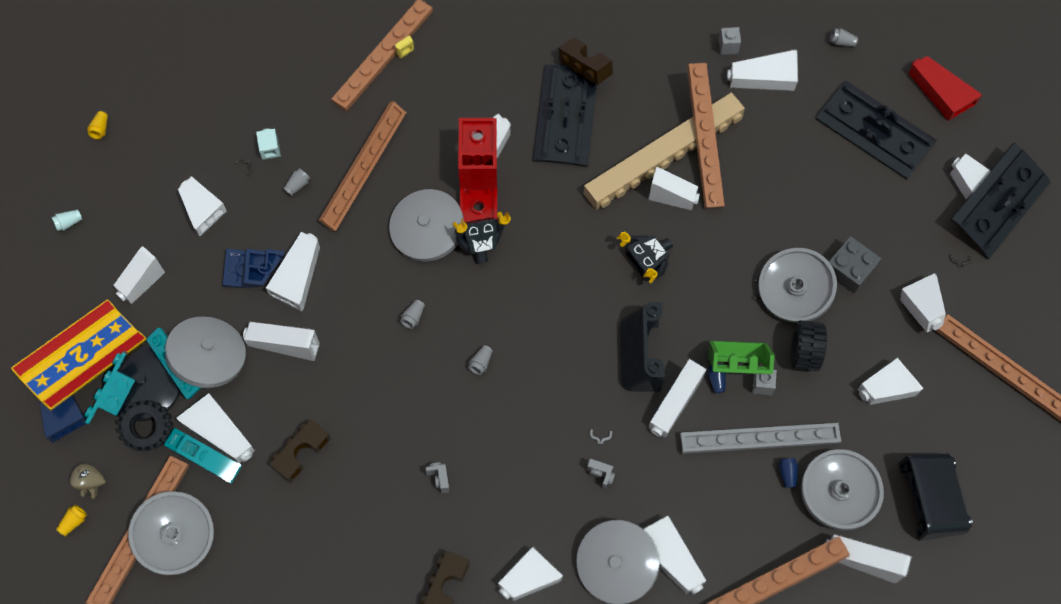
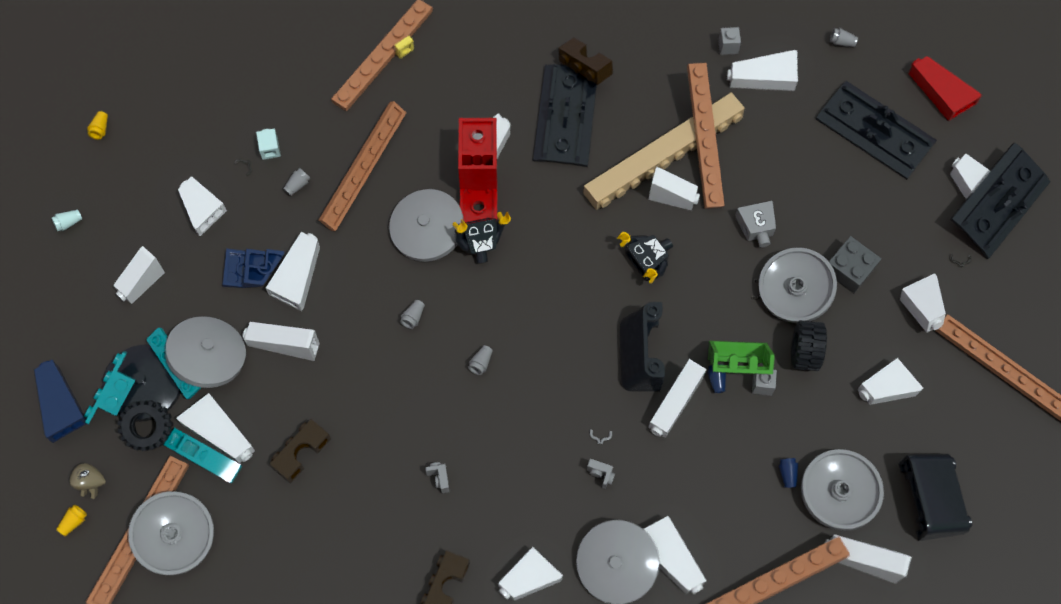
(77, 355): hinge -> none
(757, 222): none -> light grey torso
(760, 438): light grey plate -> none

